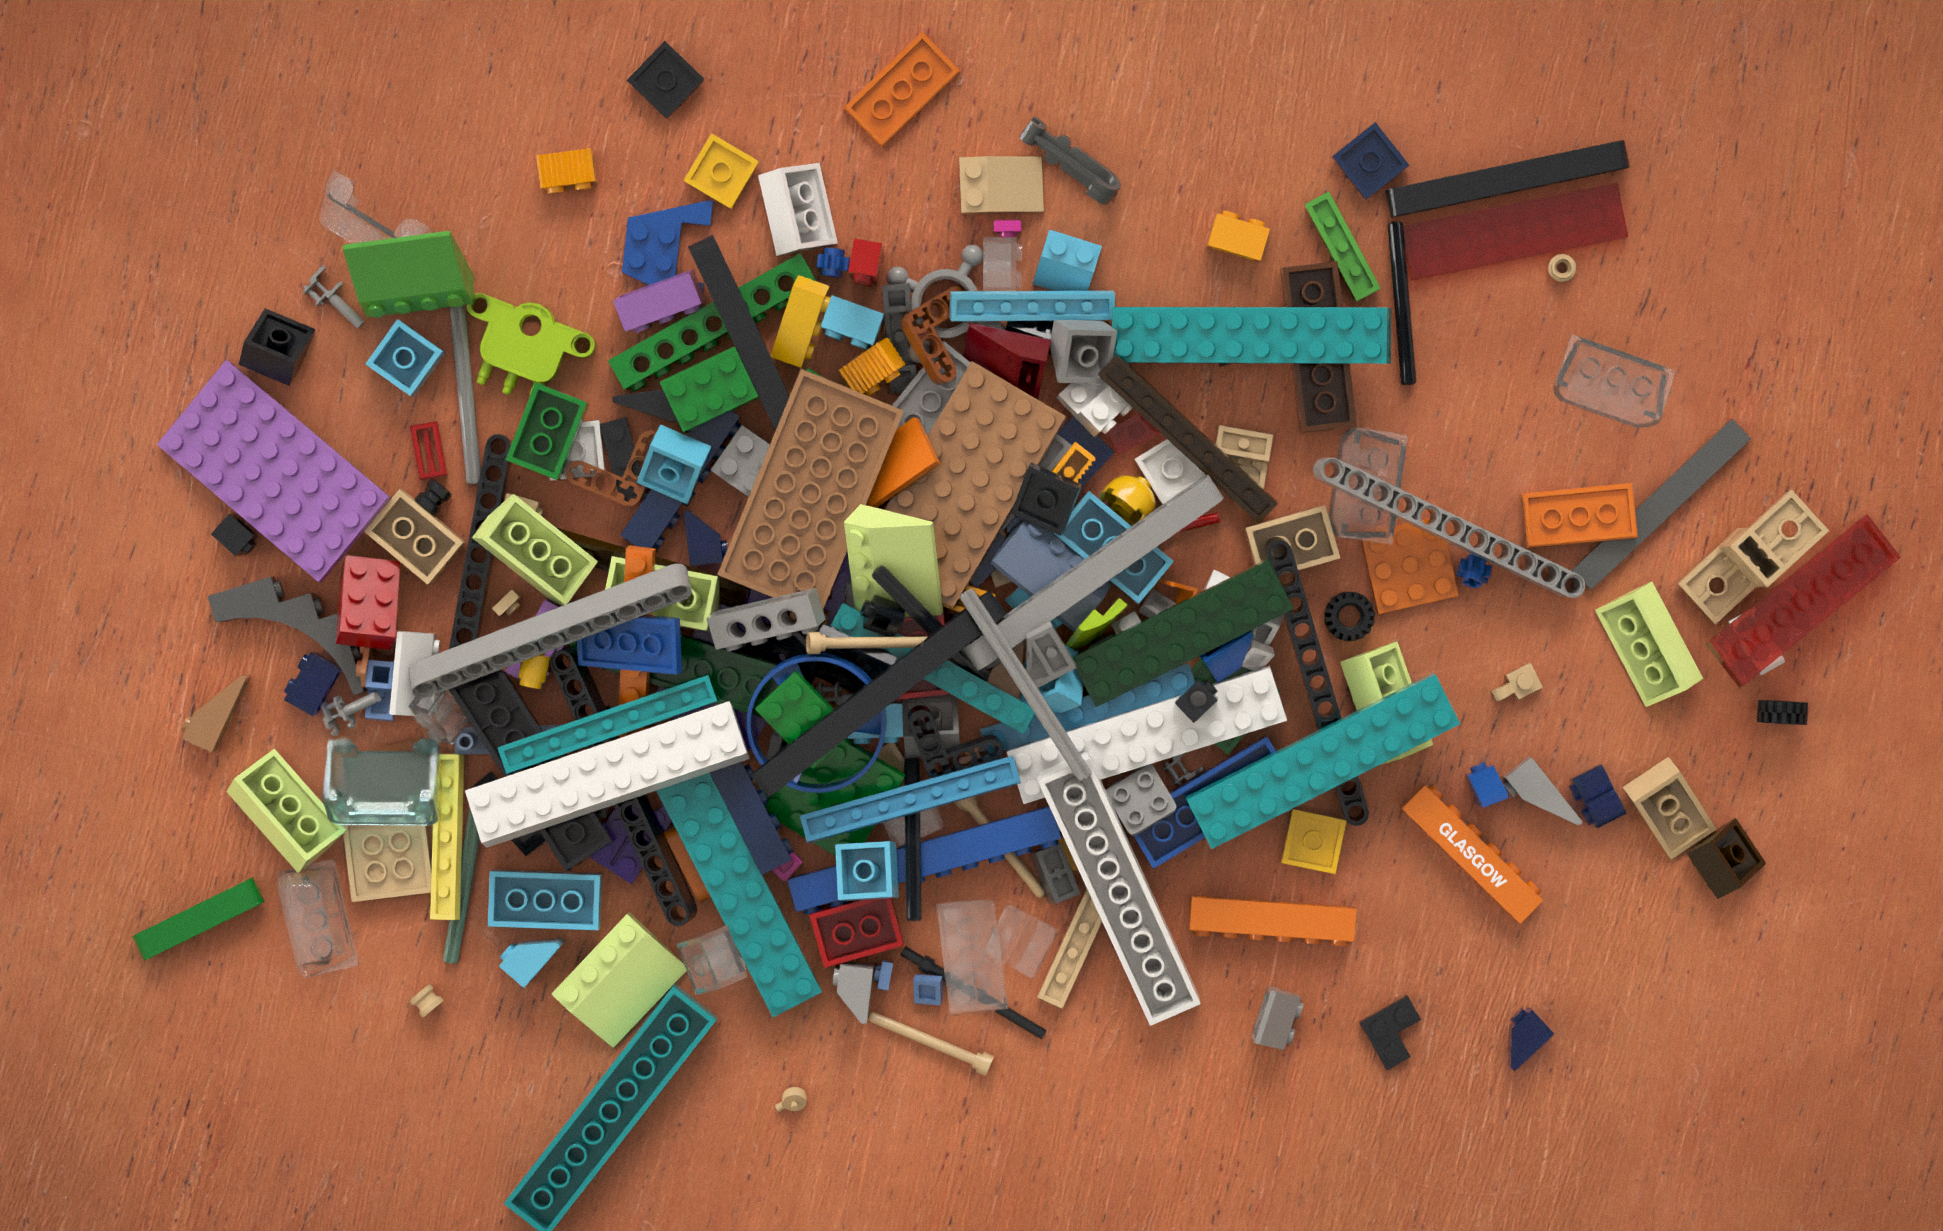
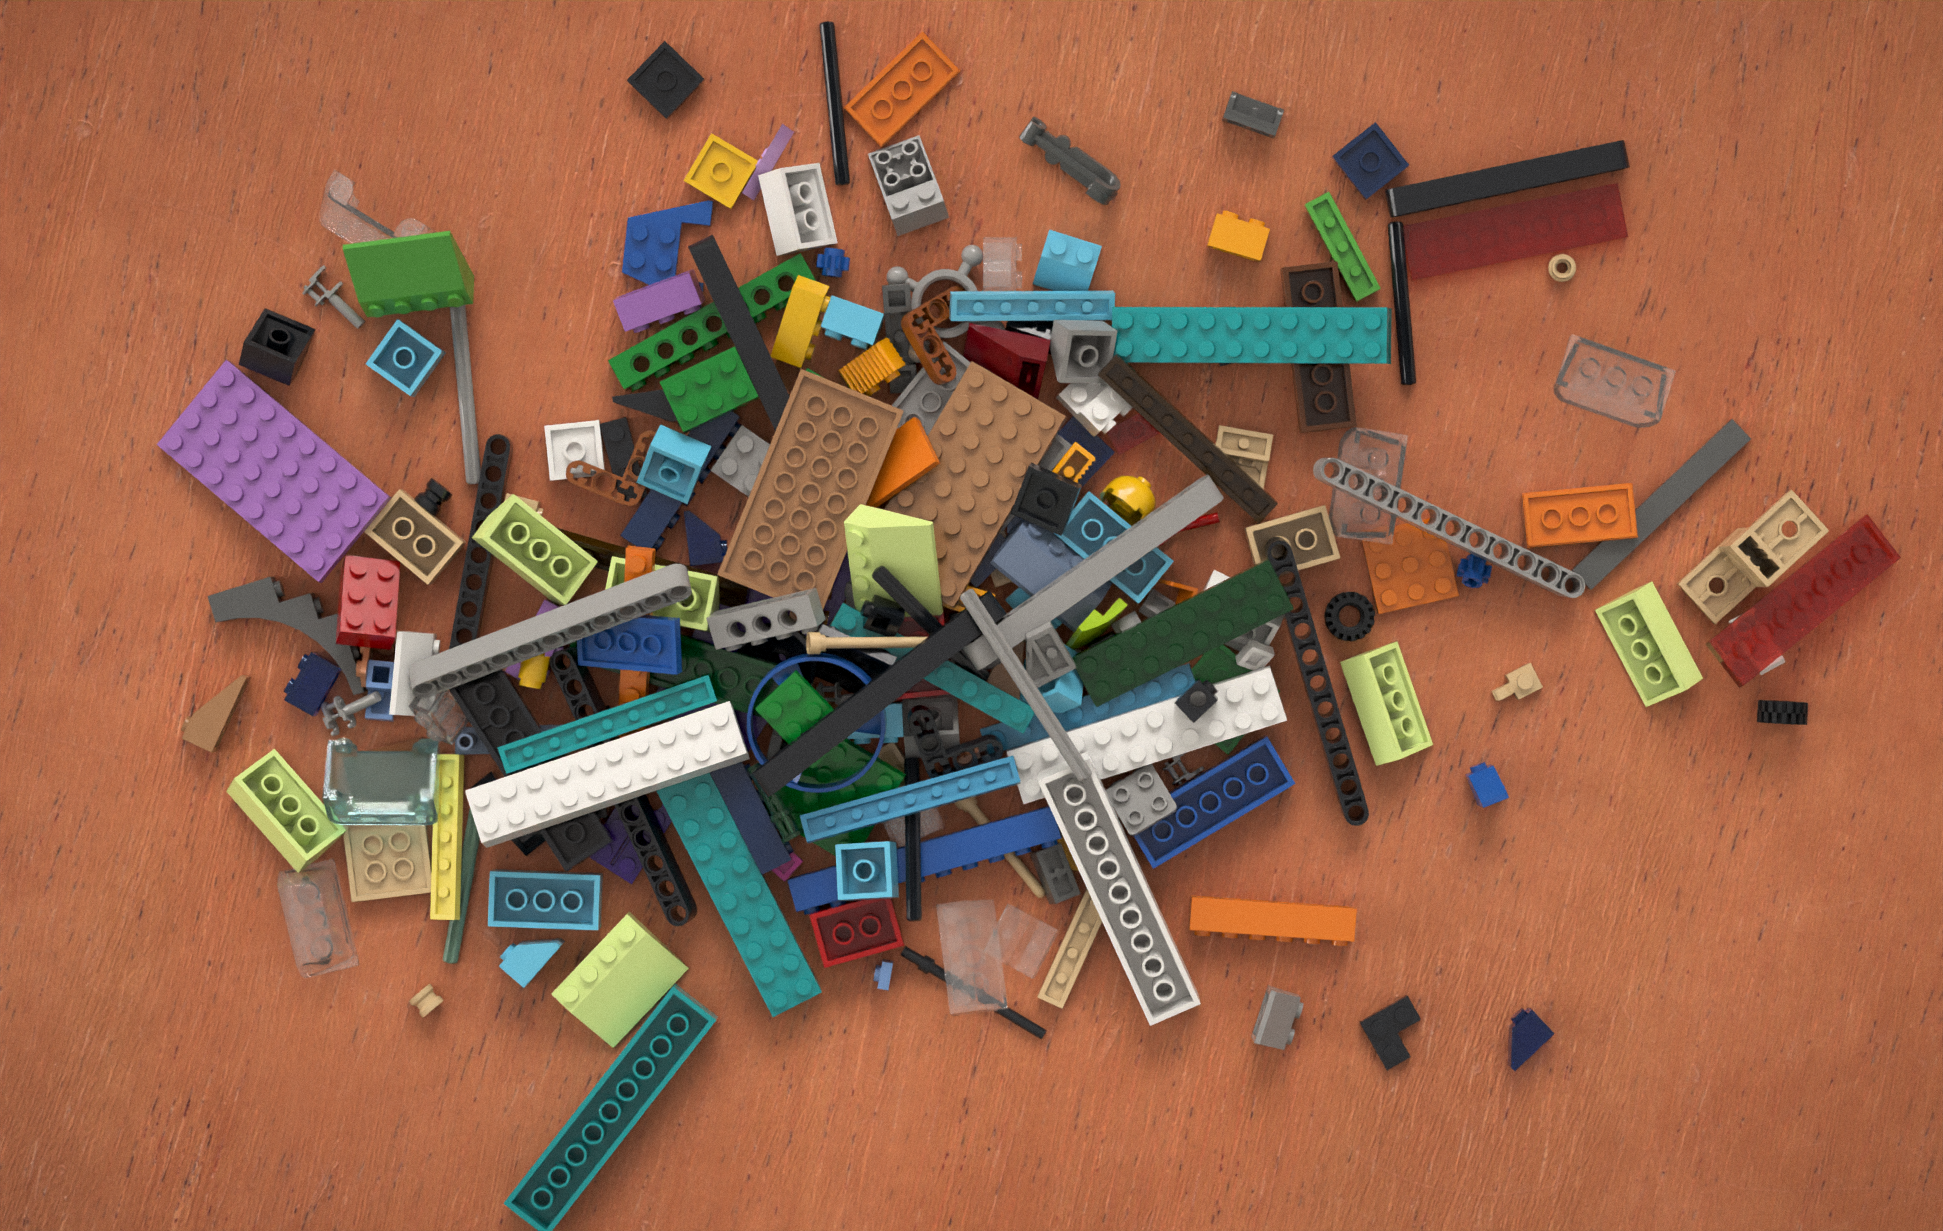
(198, 919): green beam -> none
(235, 535): black brick -> none
(438, 443): red tile -> none
(508, 603): tan plate -> none
(523, 355): lime piece -> none
(547, 431): green brick -> none
(566, 170): light orange brick -> none
(686, 864): orange beam -> none
(712, 960): clear brick -> none
(768, 161): none -> lavender piece
(780, 813): none -> clear green pin
(792, 1099): tan piece -> none
(834, 103): none -> black axle
(855, 986): light grey slope -> none
(865, 262): red brick -> none
(908, 185): none -> light grey slope
(928, 989): medium blue plate -> none
(980, 1062): tan piece -> none
(1001, 185): tan slope -> none
(1007, 228): dark pink plate -> none
(1167, 470): white plate -> none
(1228, 657): blue slope -> none
(1252, 115): none -> dark grey hinge
(1313, 841): yellow plate -> none
(1322, 760): teal brick -> none
(1471, 853): orange brick -> none
(1533, 786): light grey slope -> none
(1597, 796): clear blue brick -> none
(1669, 808): tan slope -> none
(1726, 859): dark brown slope -> none

